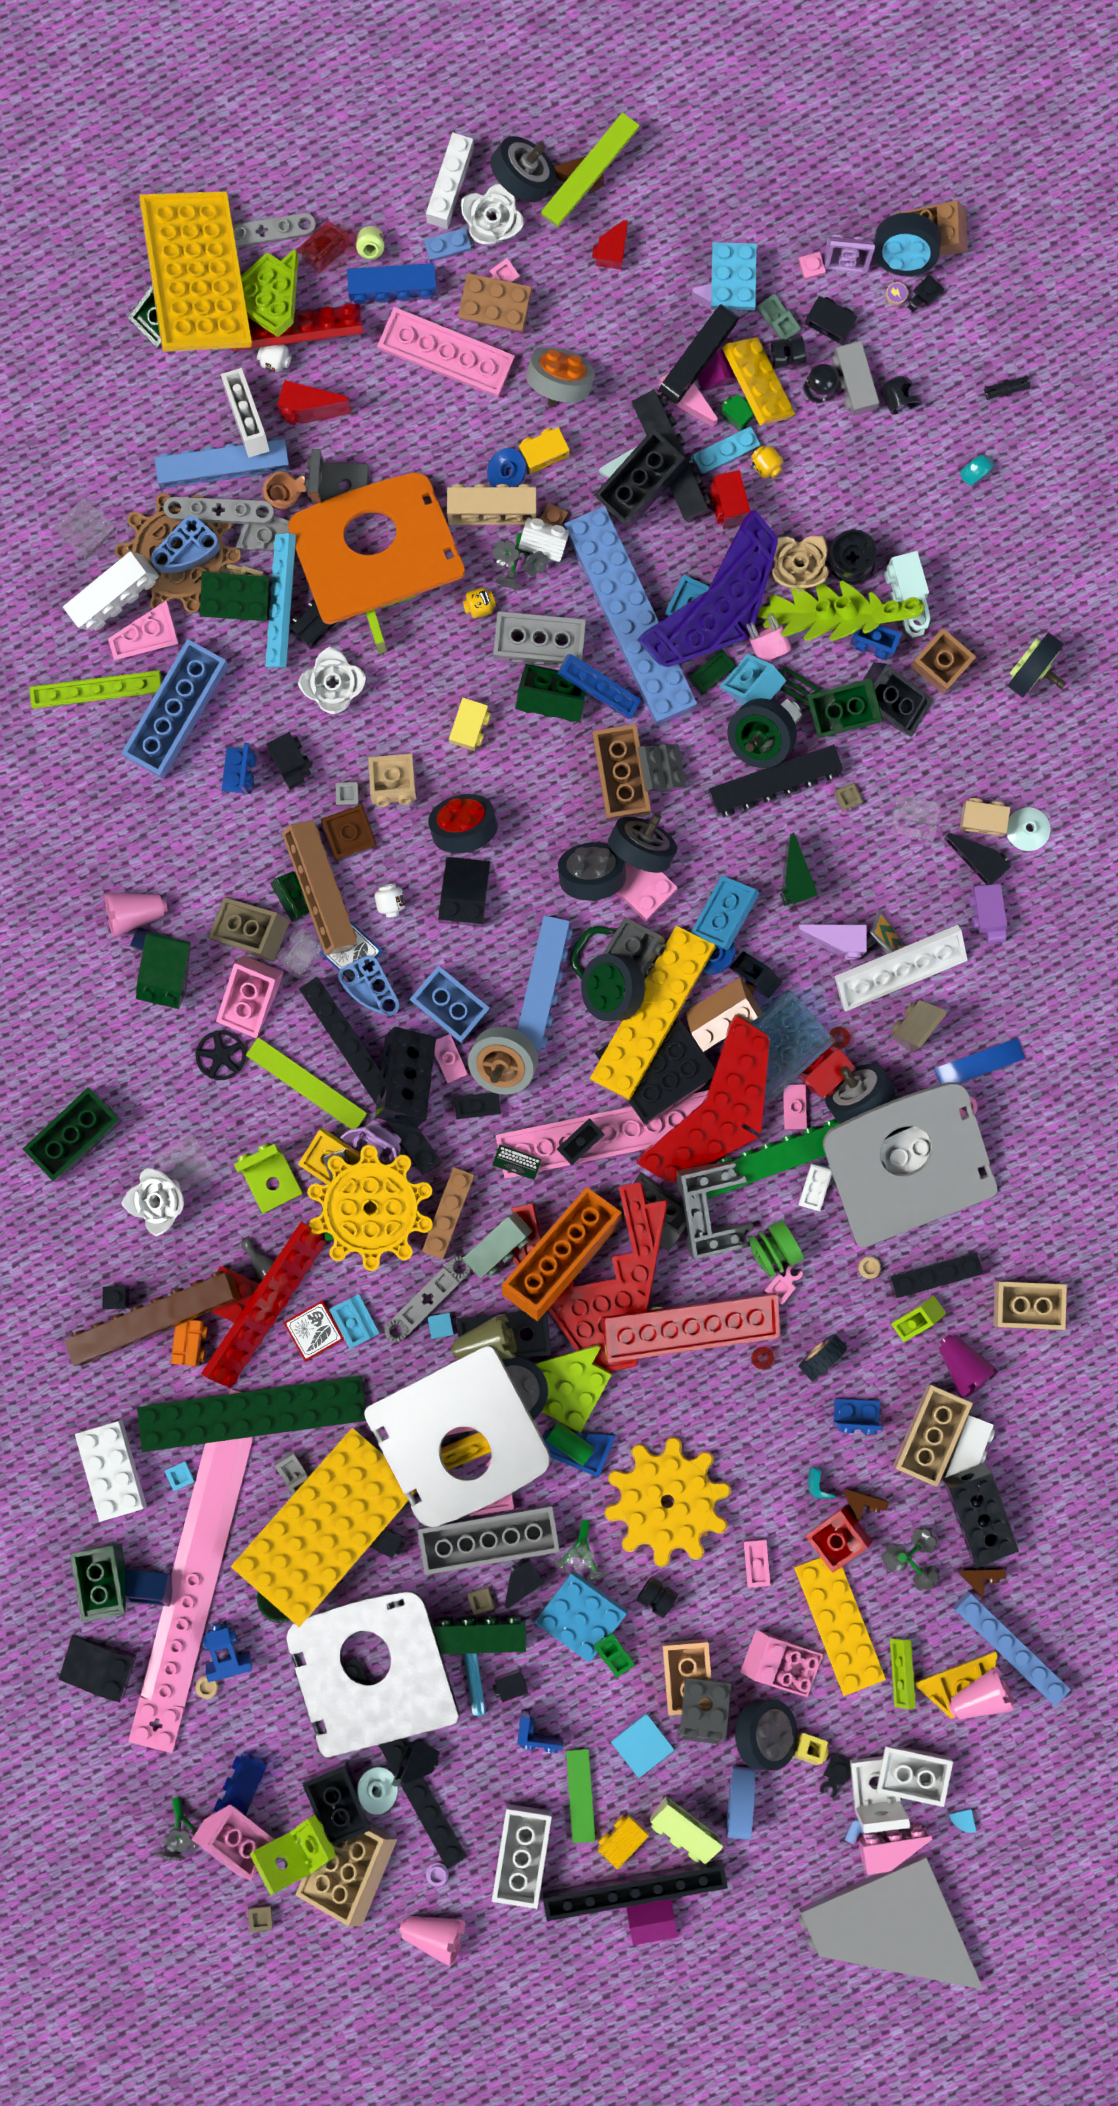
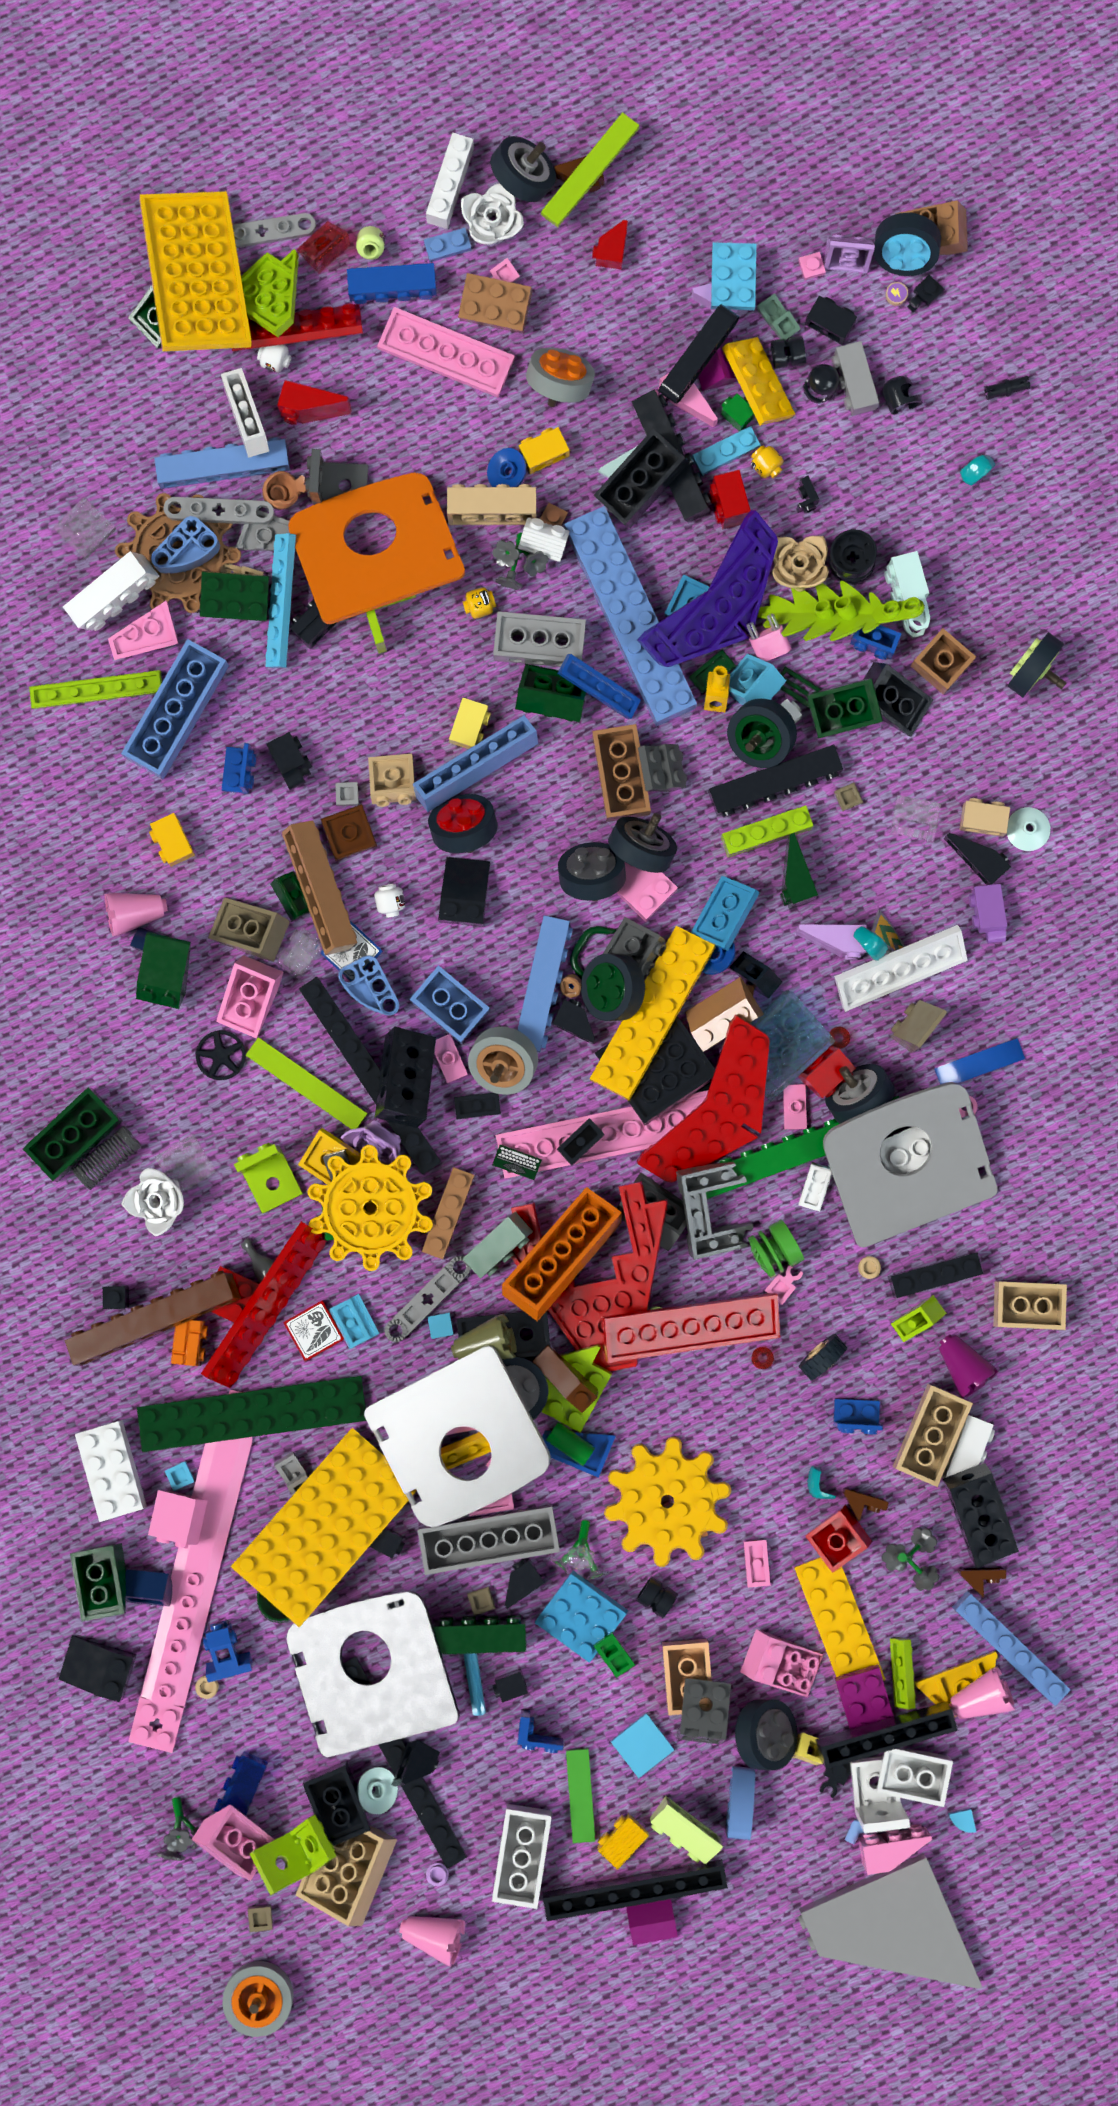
(125, 1135): none -> dark grey piece
(171, 839): none -> yellow brick
(177, 1518): none -> bright pink brick
(258, 1999): none -> wheel
(332, 665): white brick -> none
(475, 763): none -> medium blue brick
(566, 1379): none -> reddish brown slope
(571, 986): none -> medium nougat tile
(574, 1020): none -> black slope
(717, 689): none -> yellow bracket
(766, 831): none -> lime brick
(807, 491): none -> black bracket
(864, 1696): none -> magenta plate
(871, 943): none -> teal hair
(886, 1735): none -> black brick

